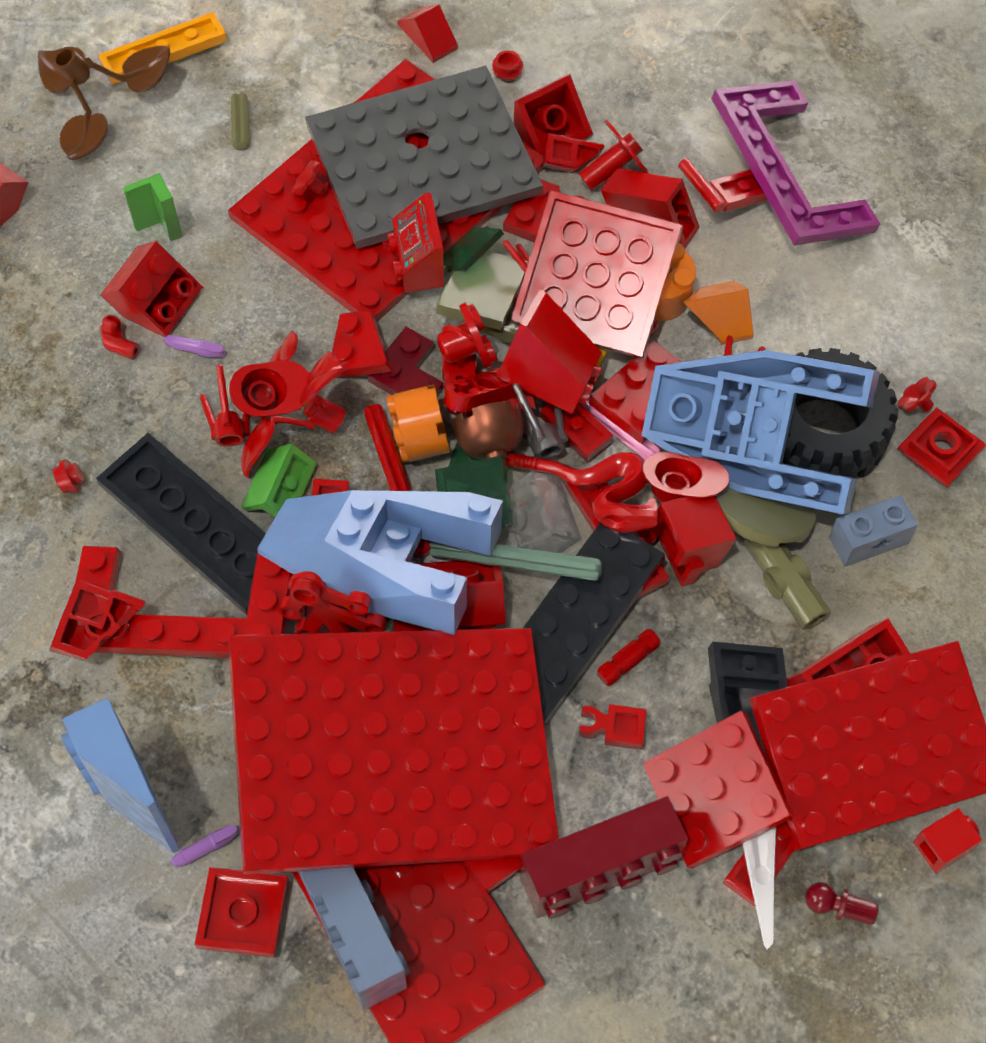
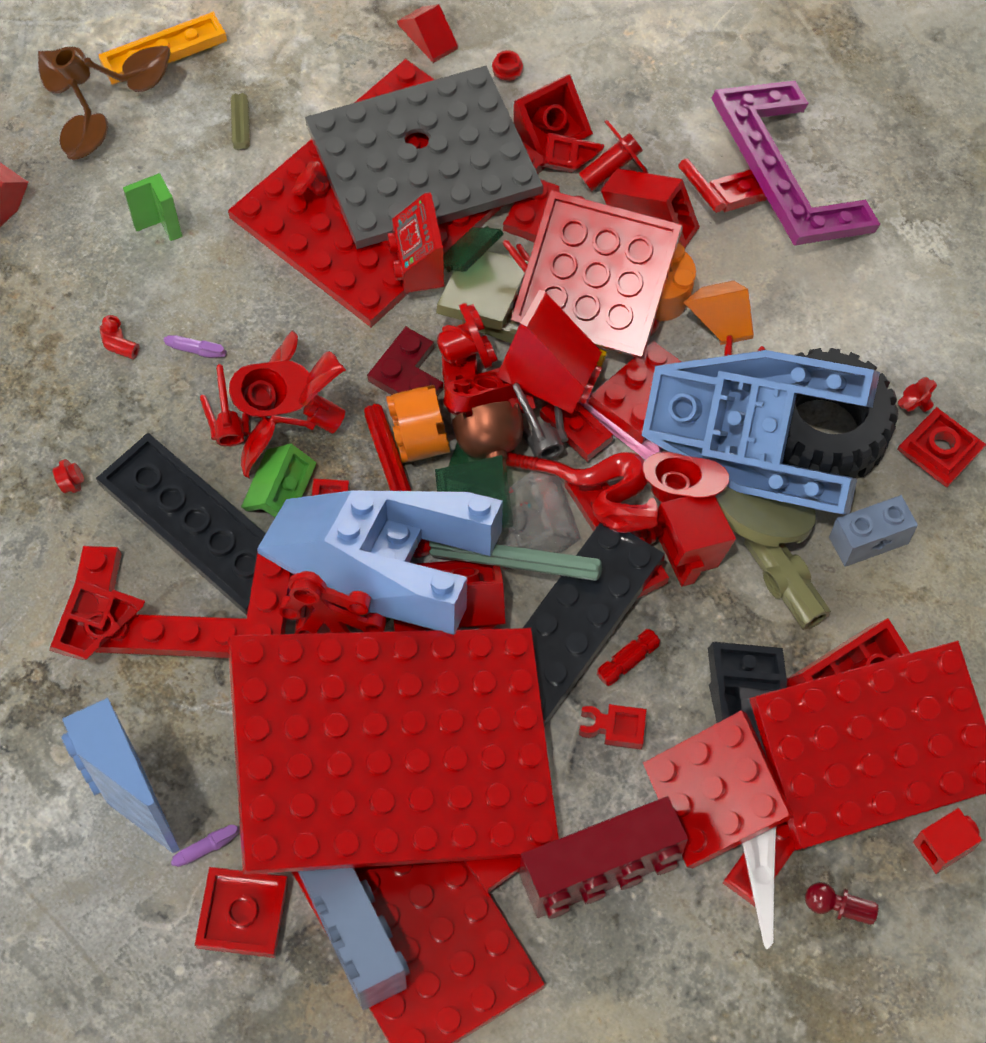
(152, 289): red slope -> none
(360, 345): red wing -> none

